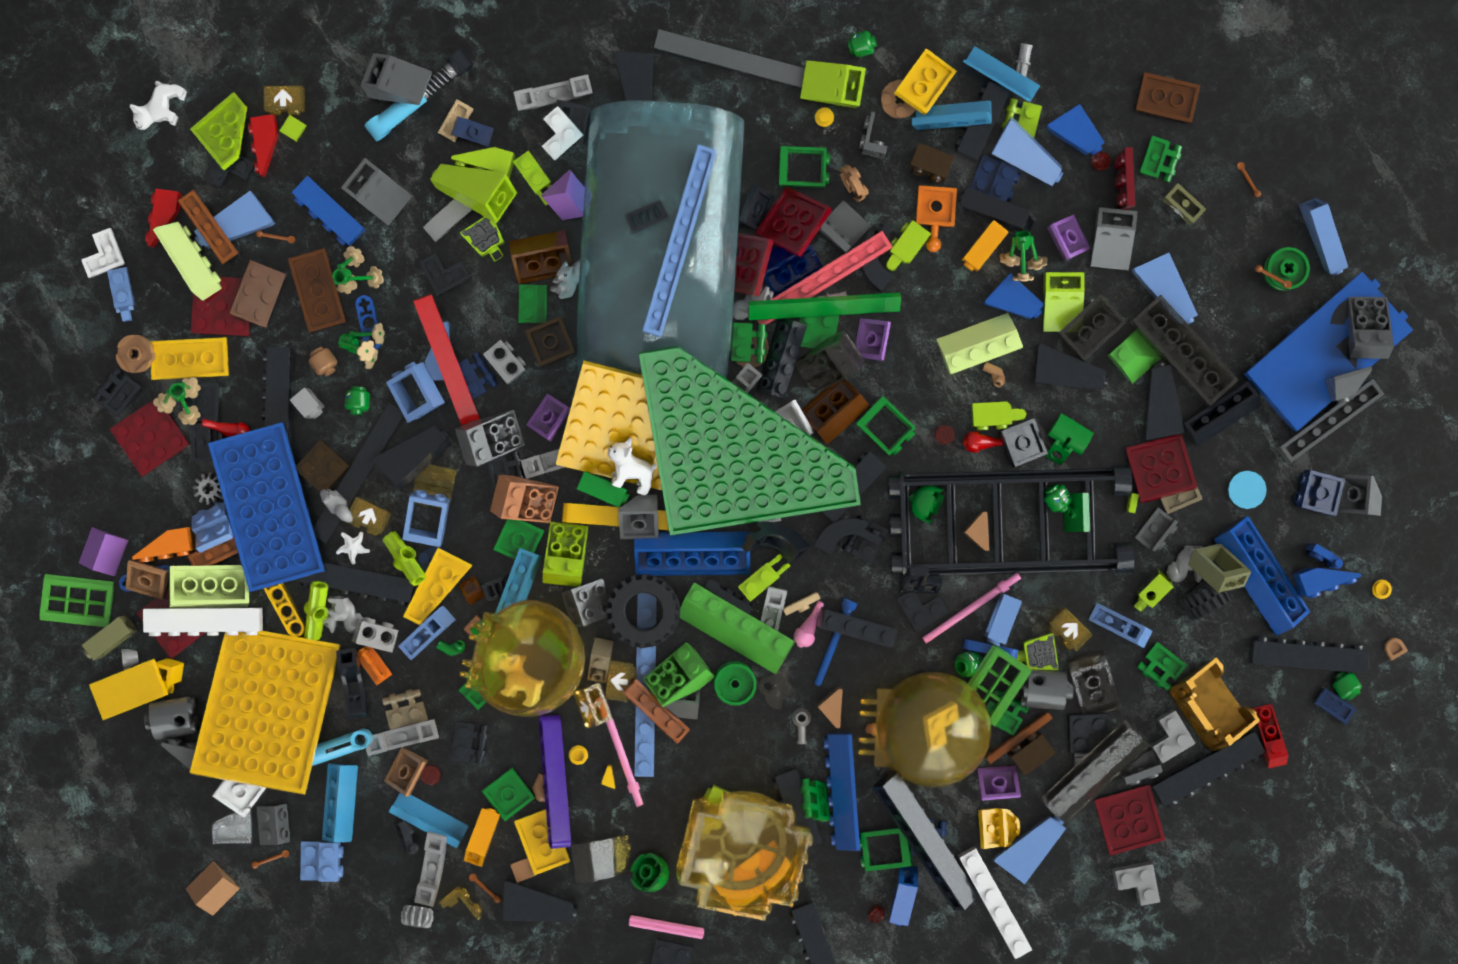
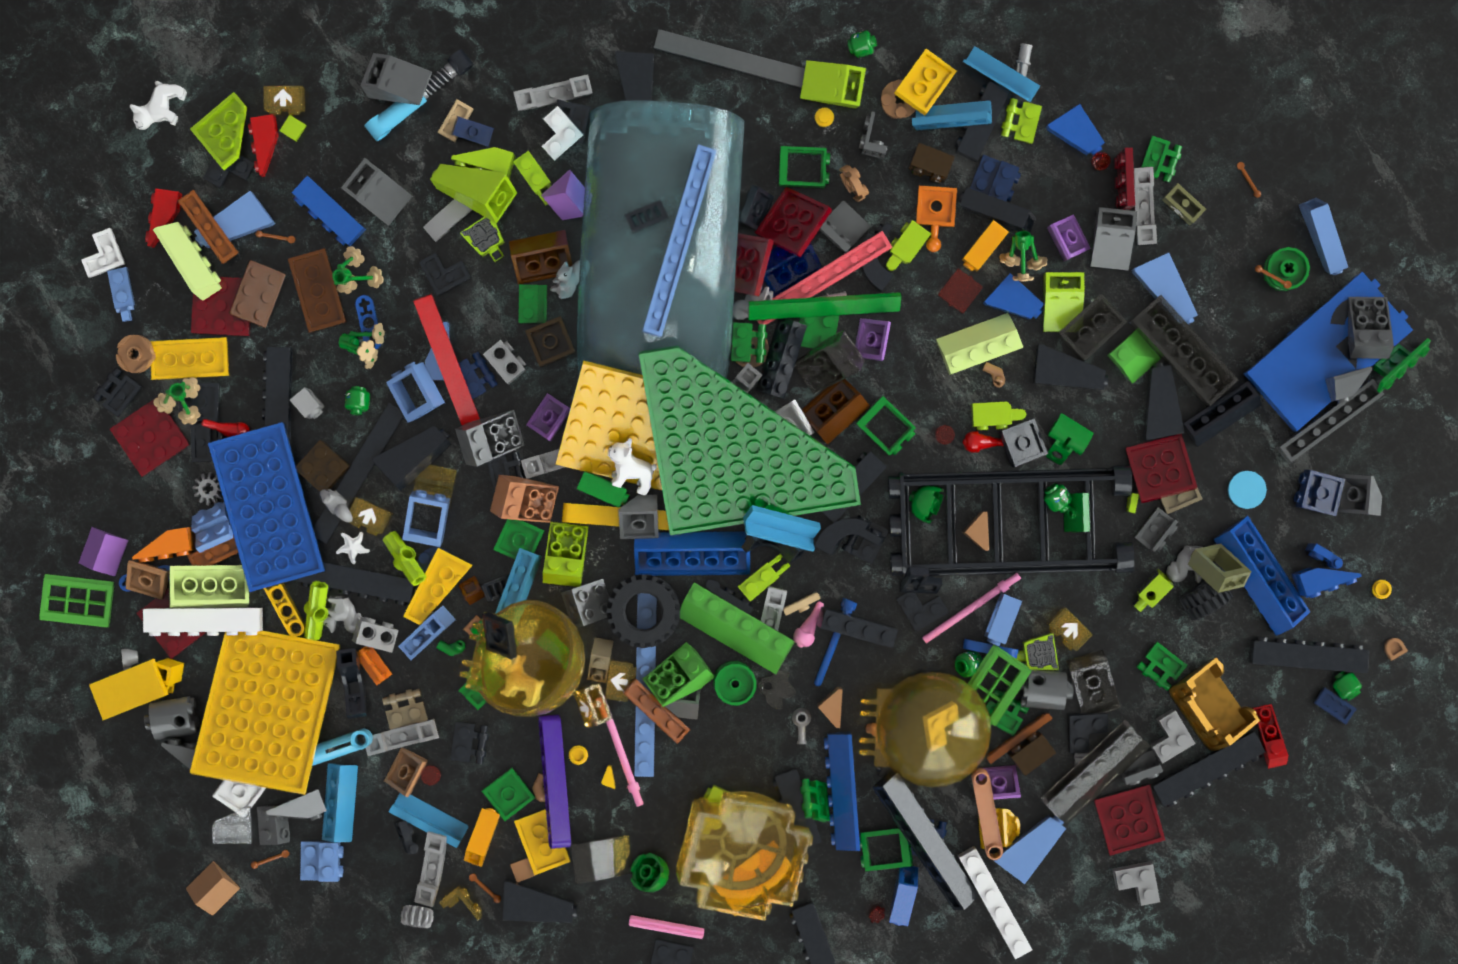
(109, 638): olive window -> none
(302, 807): none -> slope
(322, 361): medium nougat head -> none
(499, 635): none -> black plate
(781, 528): none -> dark azure panel
(960, 290): none -> clear red piece
(987, 814): none -> nougat piece
(1025, 153): medium blue slope -> none
(1120, 625): medium blue slope -> none
(1144, 204): none -> light grey slope
(1167, 97): reddish brown plate -> none
(1398, 363): none -> green bracket

